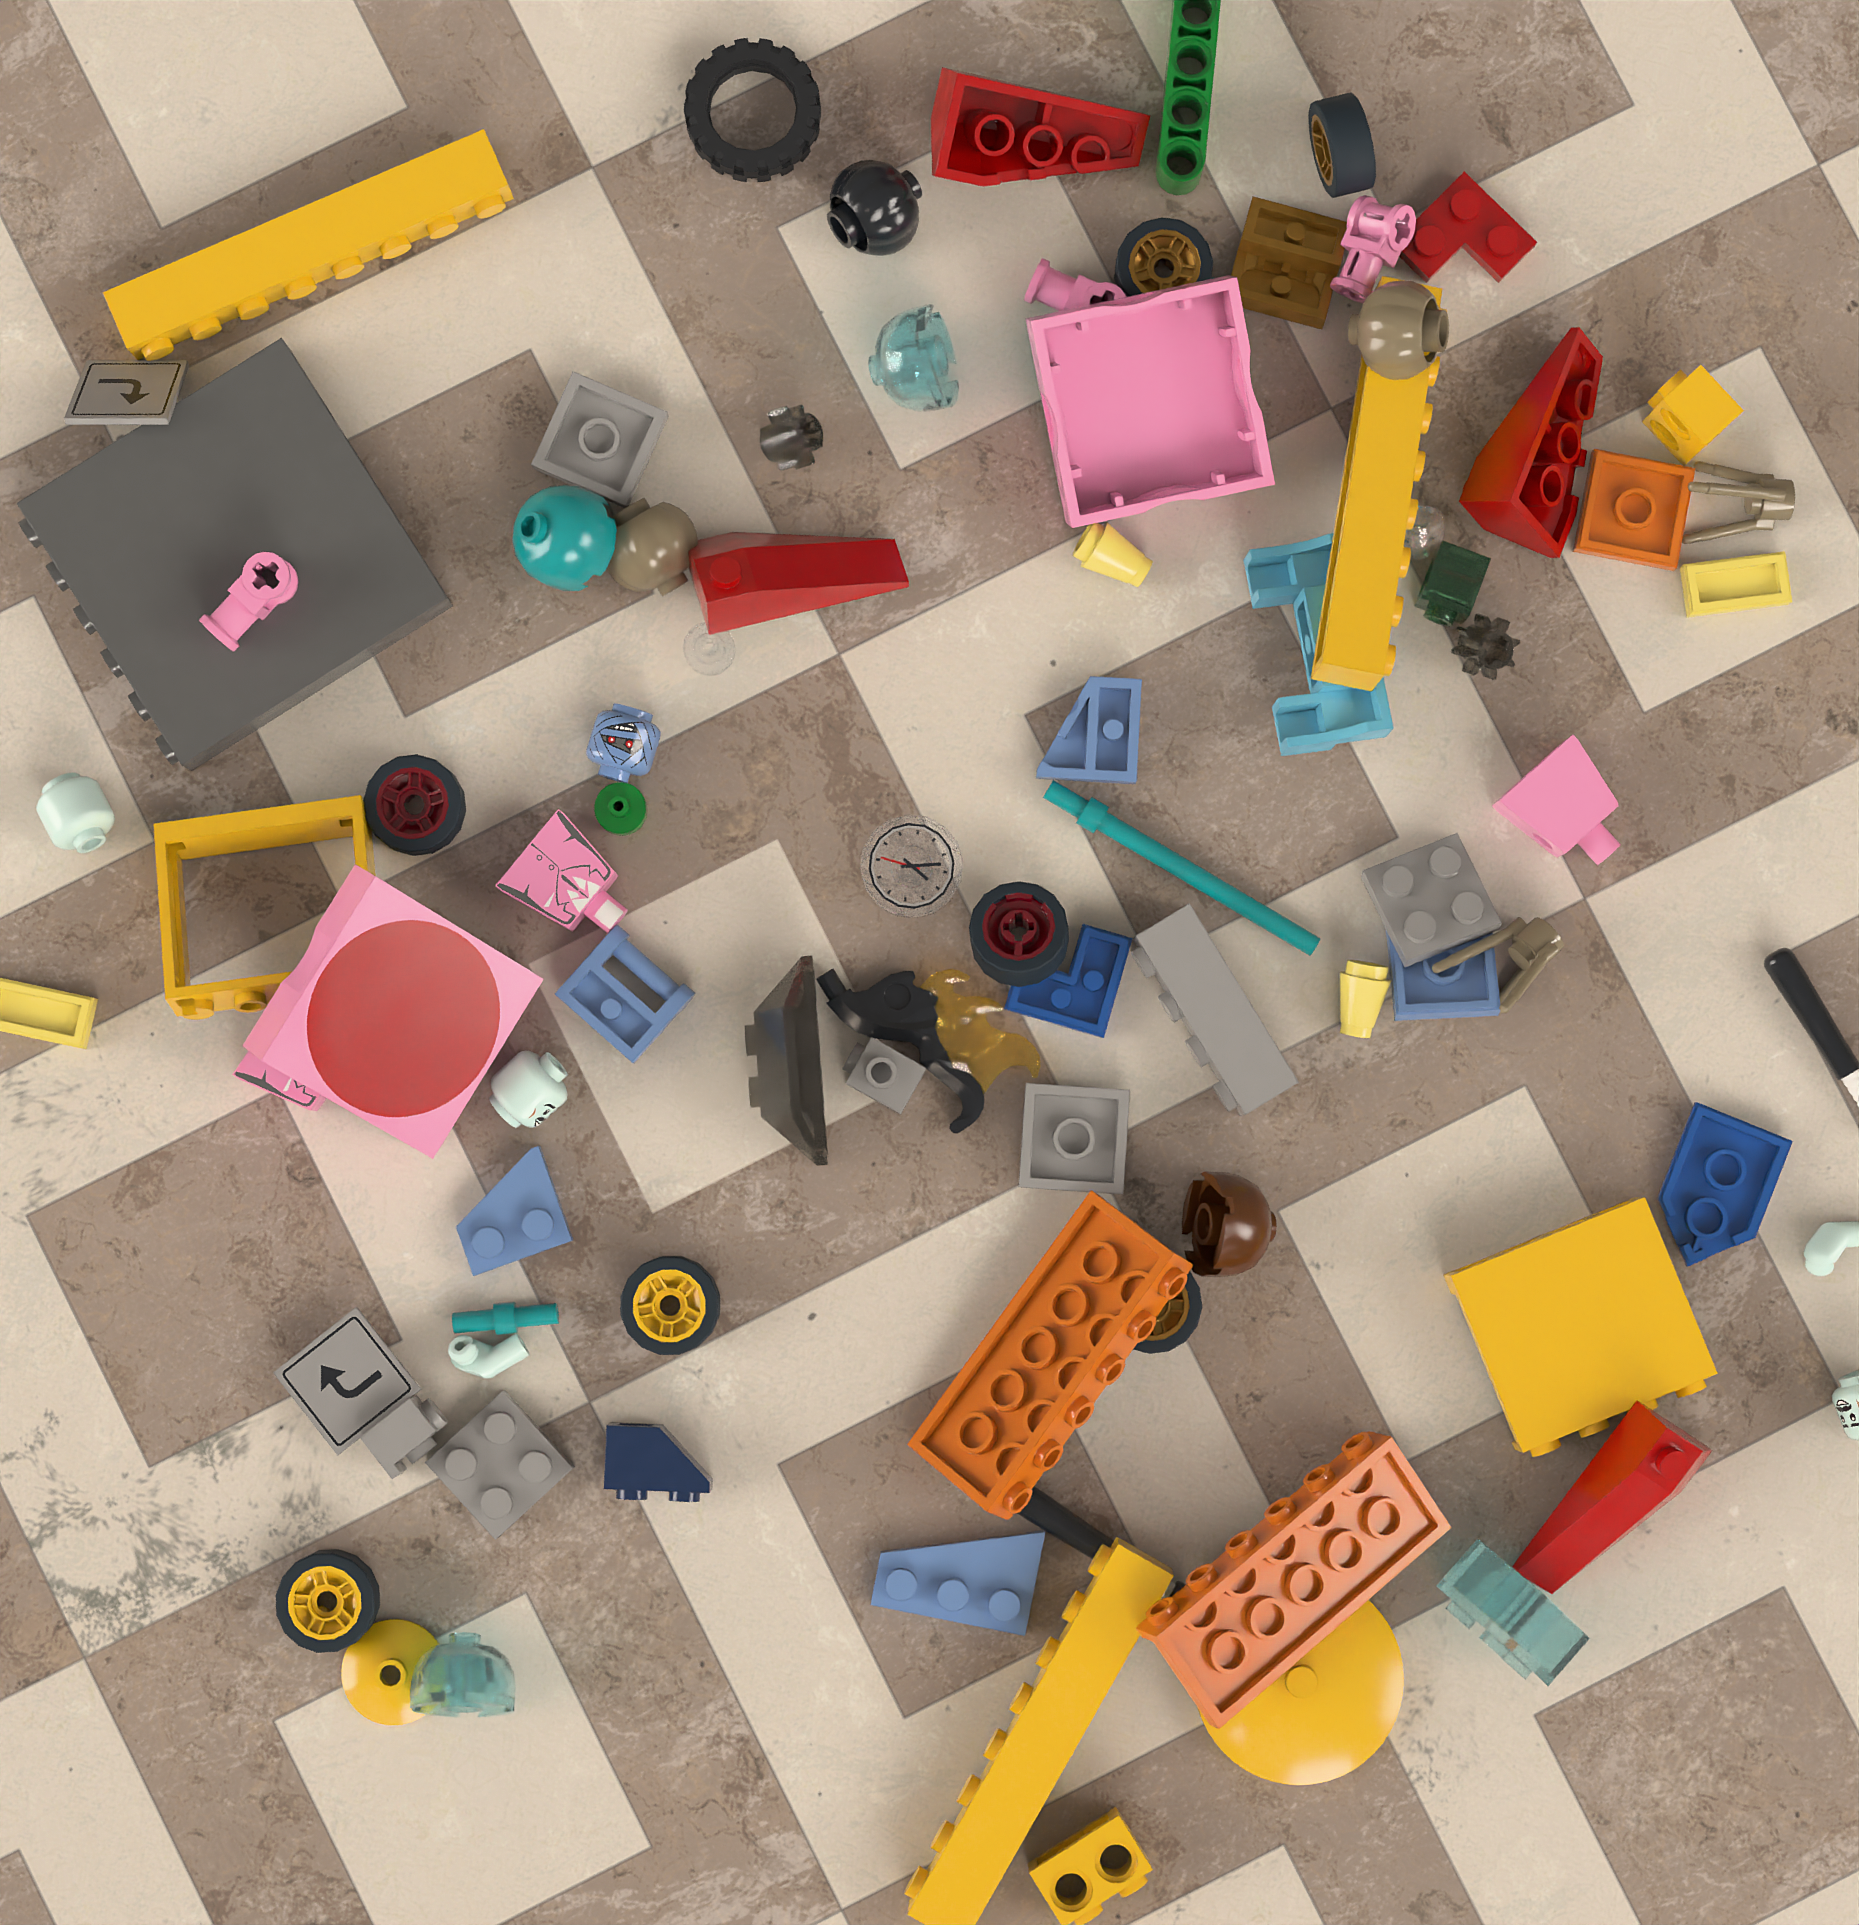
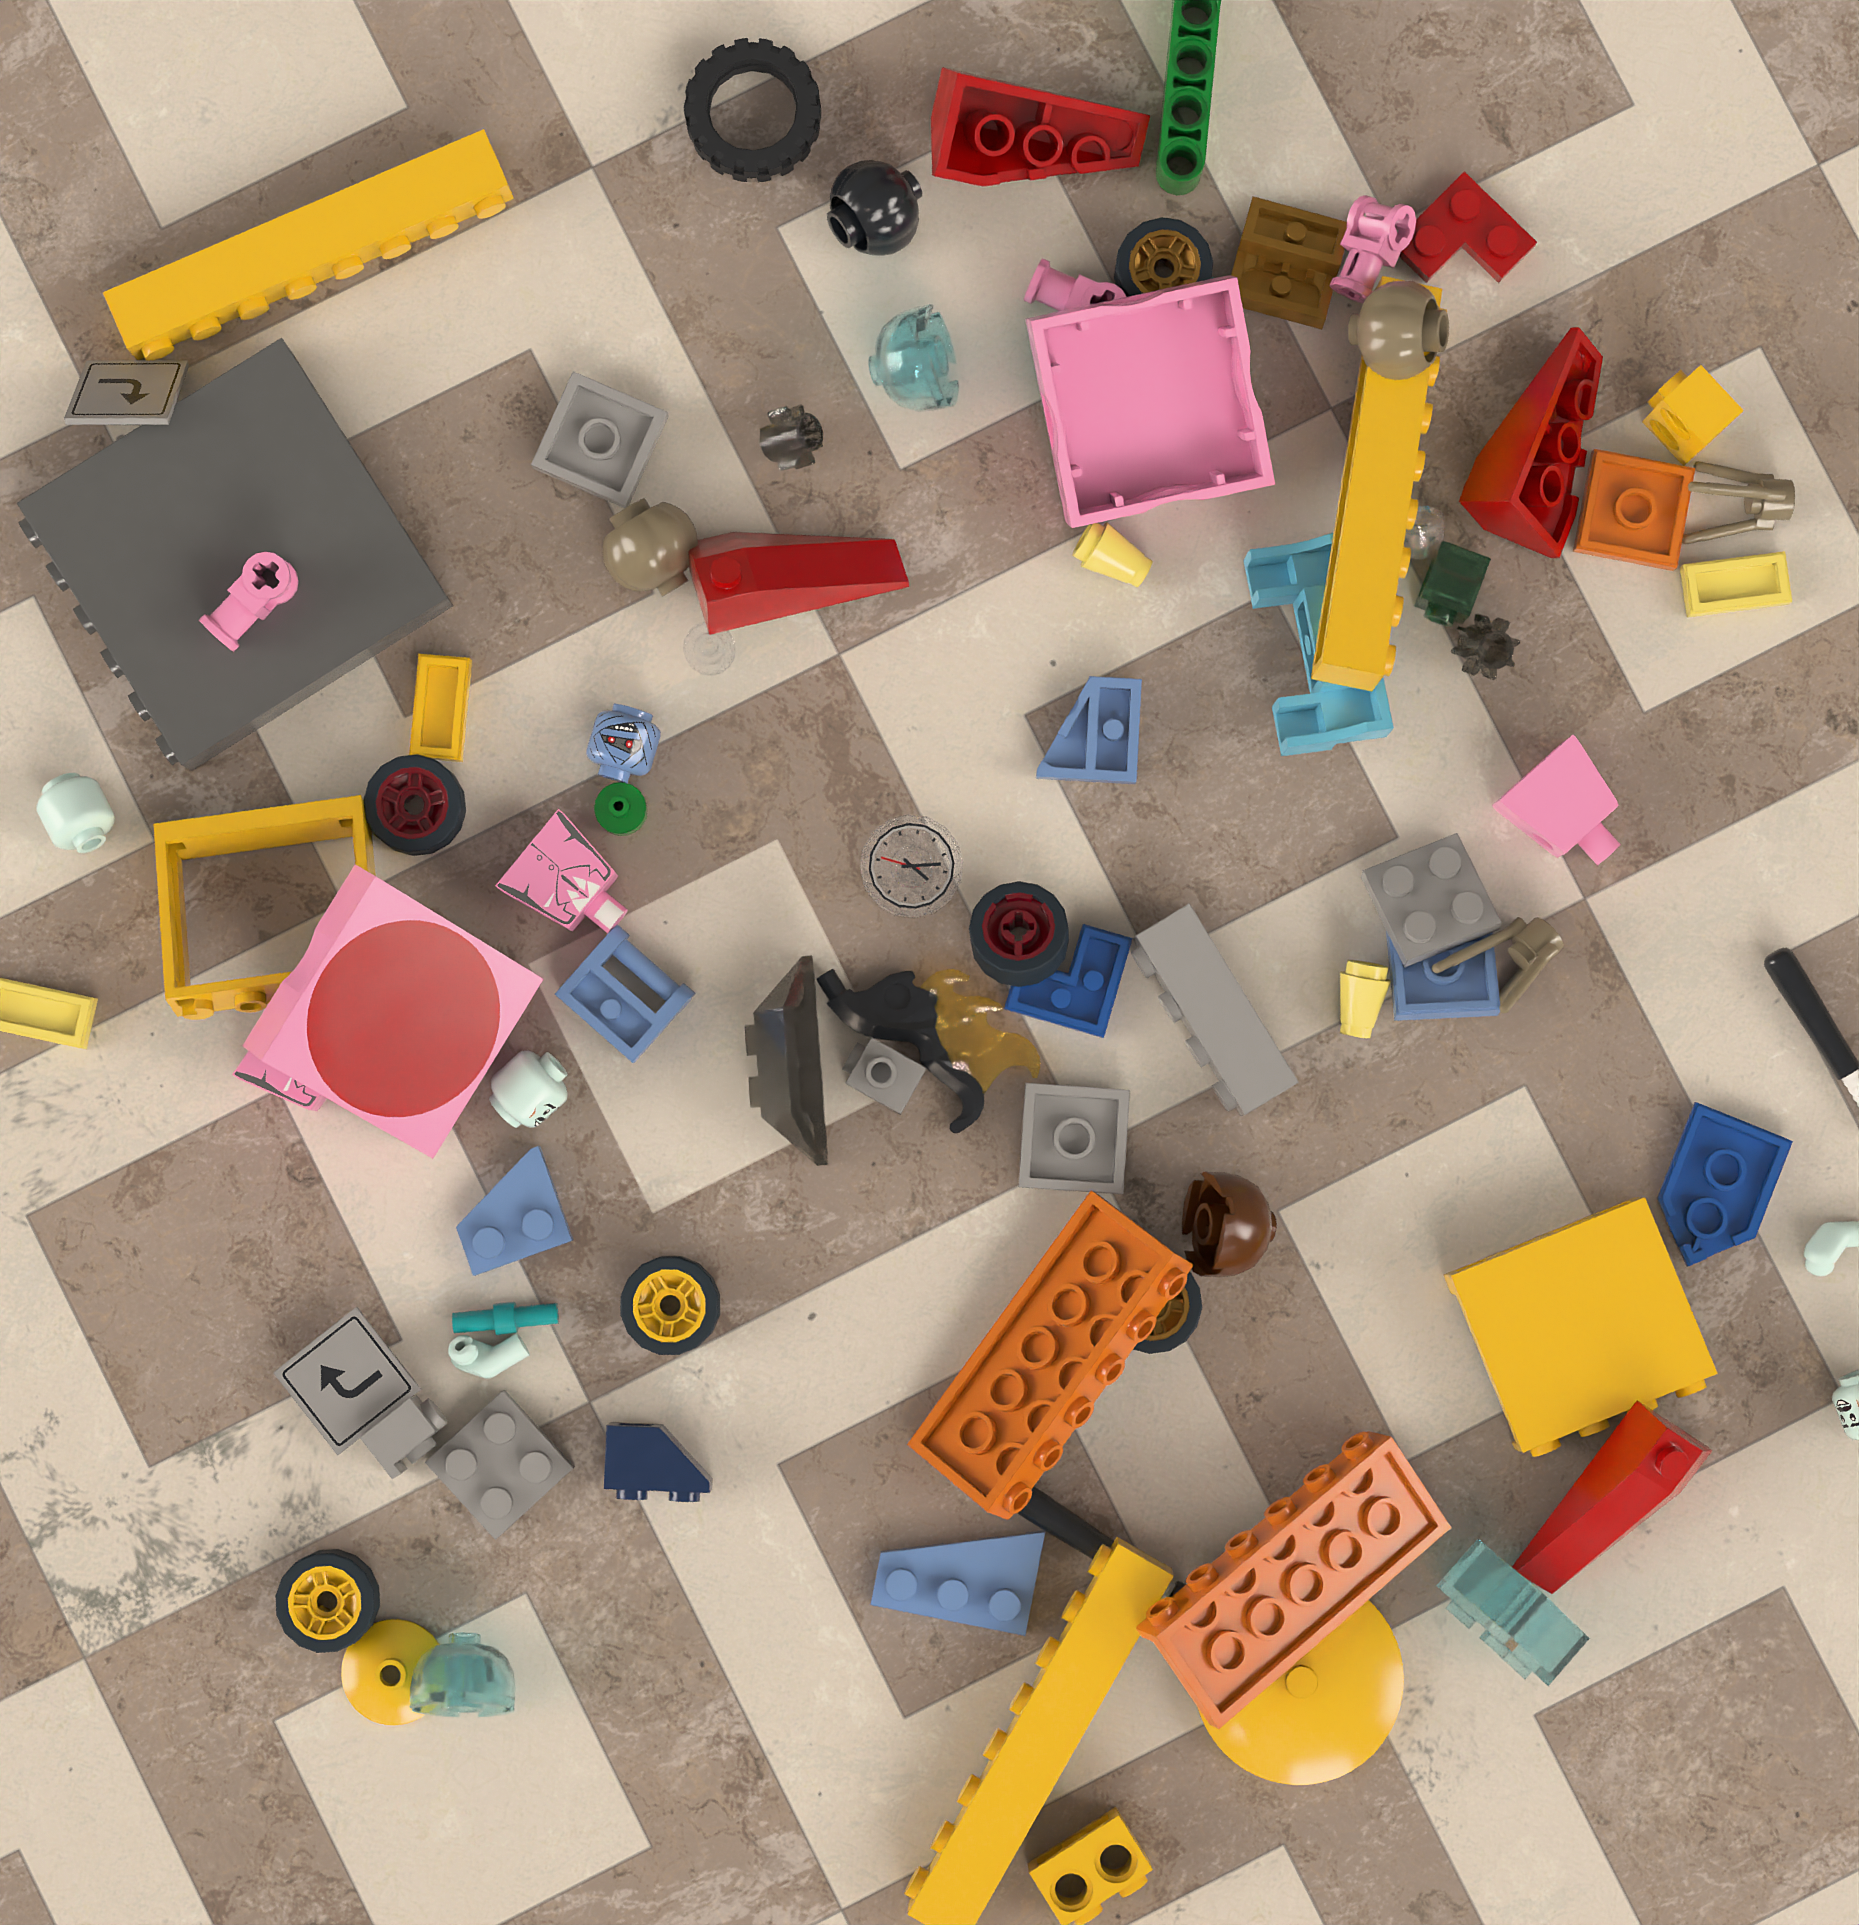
(440, 707): none -> yellow tile
(564, 536): teal cylinder -> none
(1094, 816): teal bar -> none
(1342, 145): black wheel -> none

